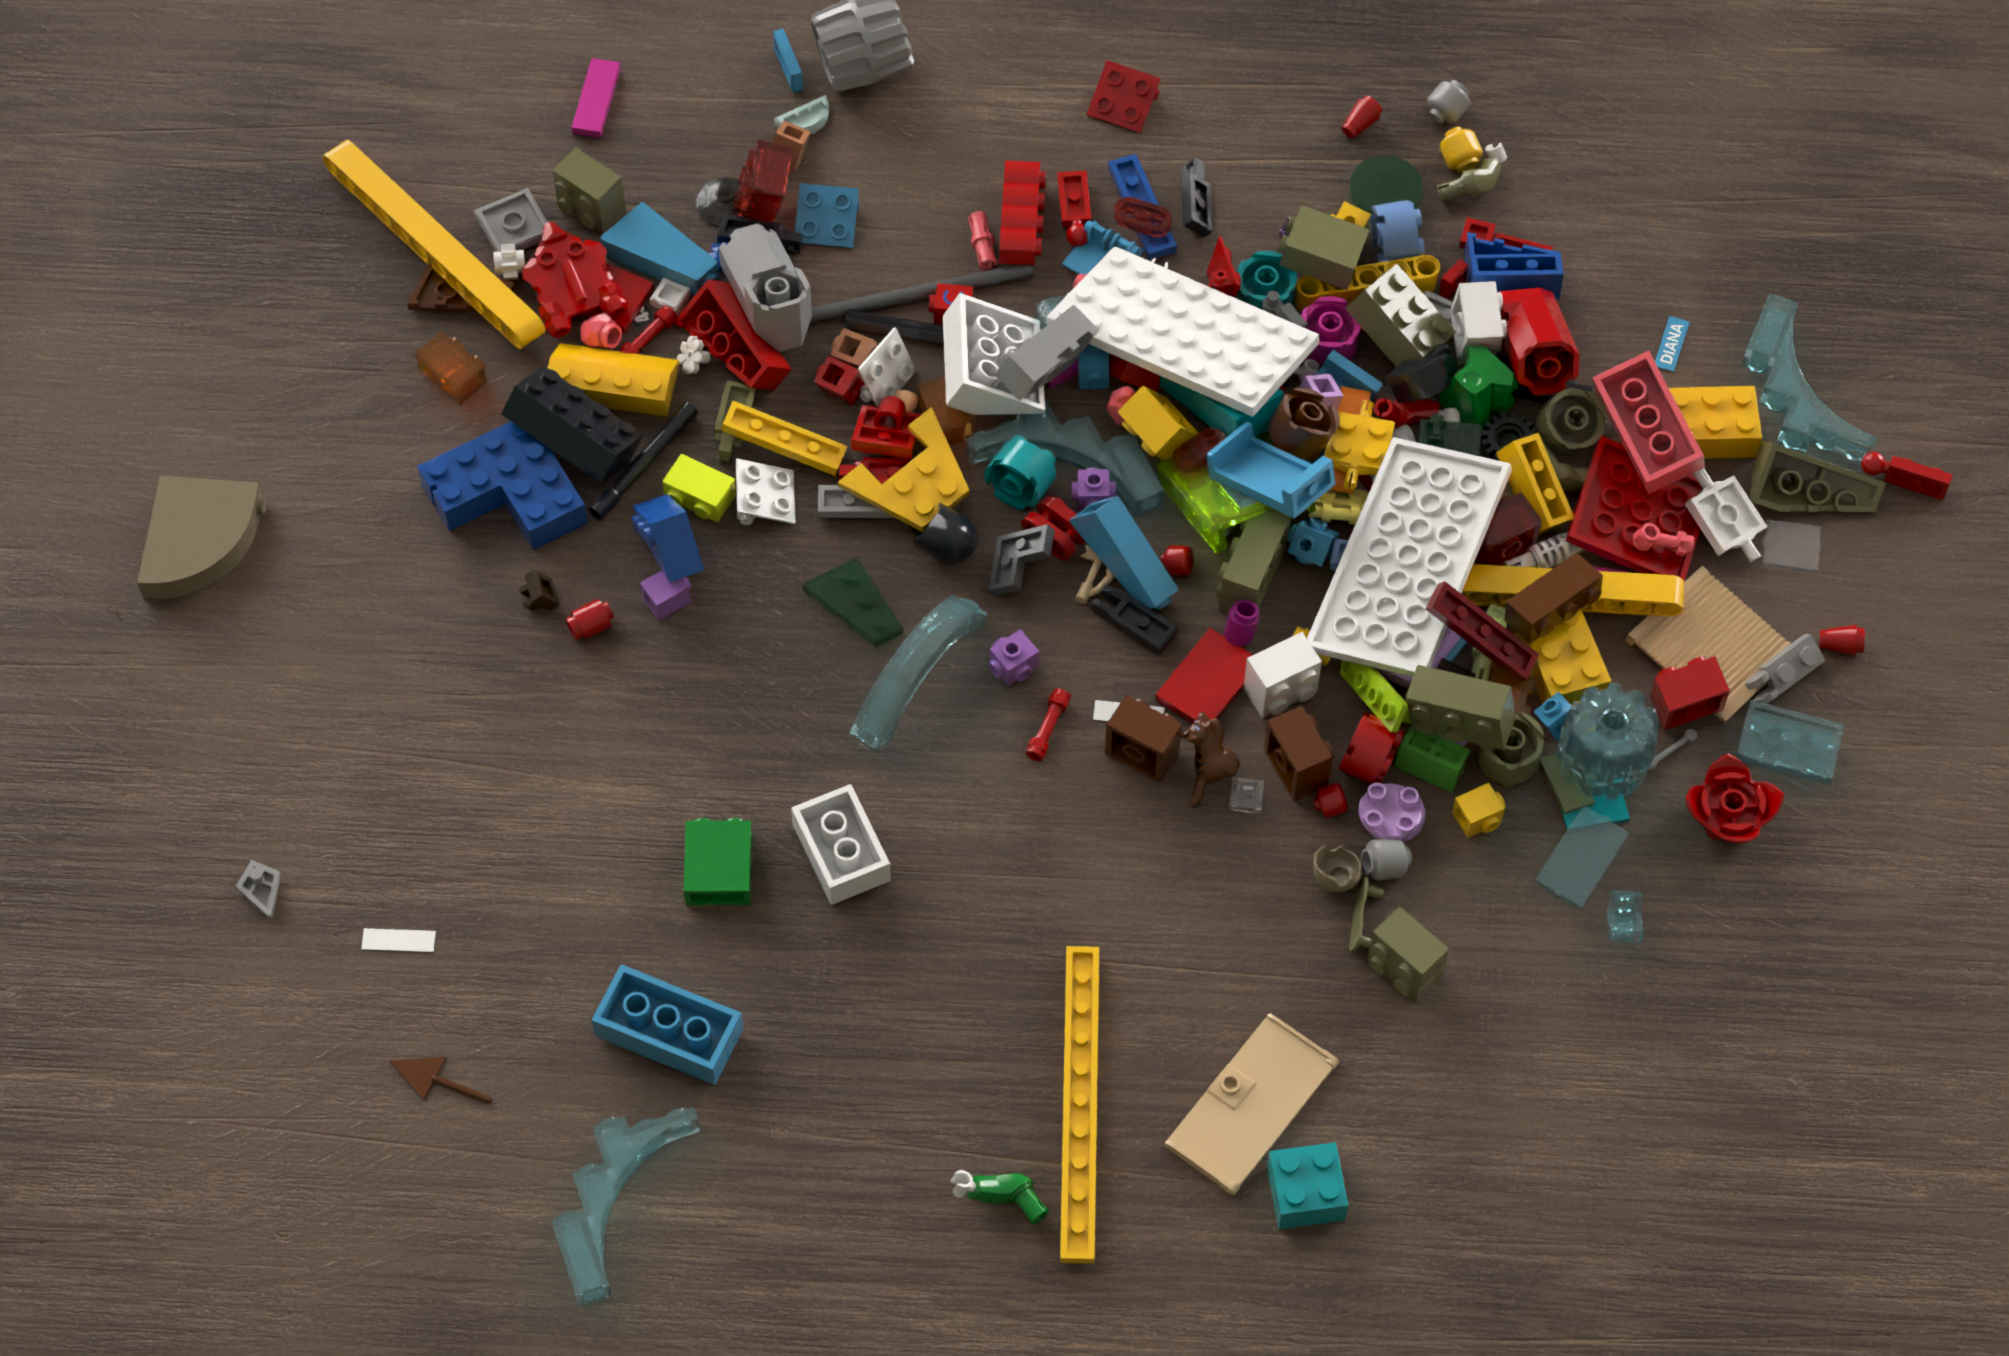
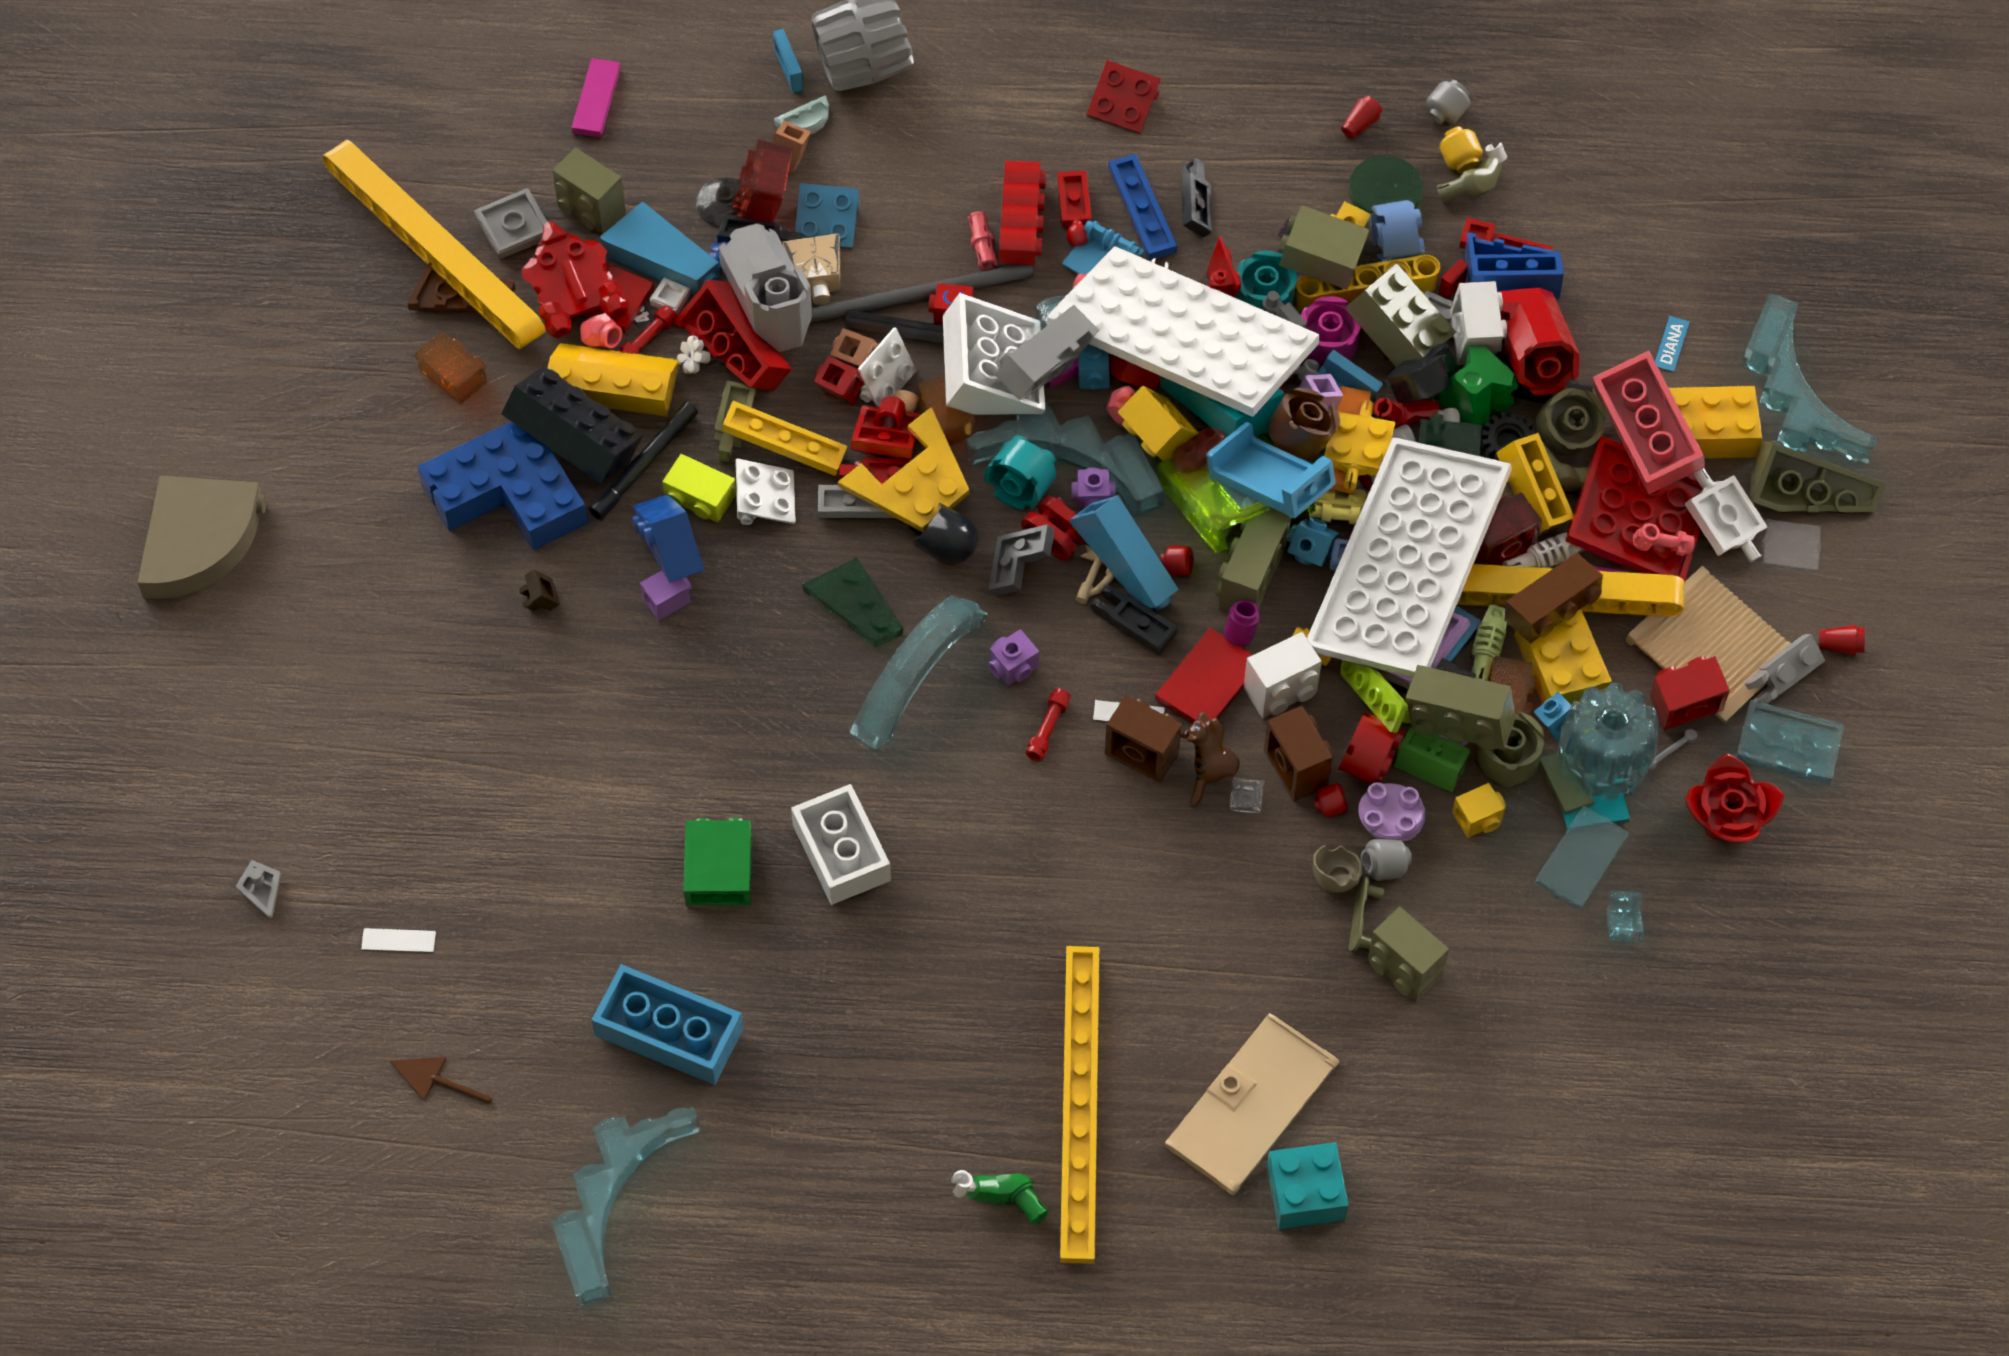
(509, 261): white gear -> none
(589, 619): red brick -> none
(819, 262): none -> tan torso
(1143, 216): clear red plate -> none
(1482, 631): dark red plate -> none
(1908, 474): red plate -> none

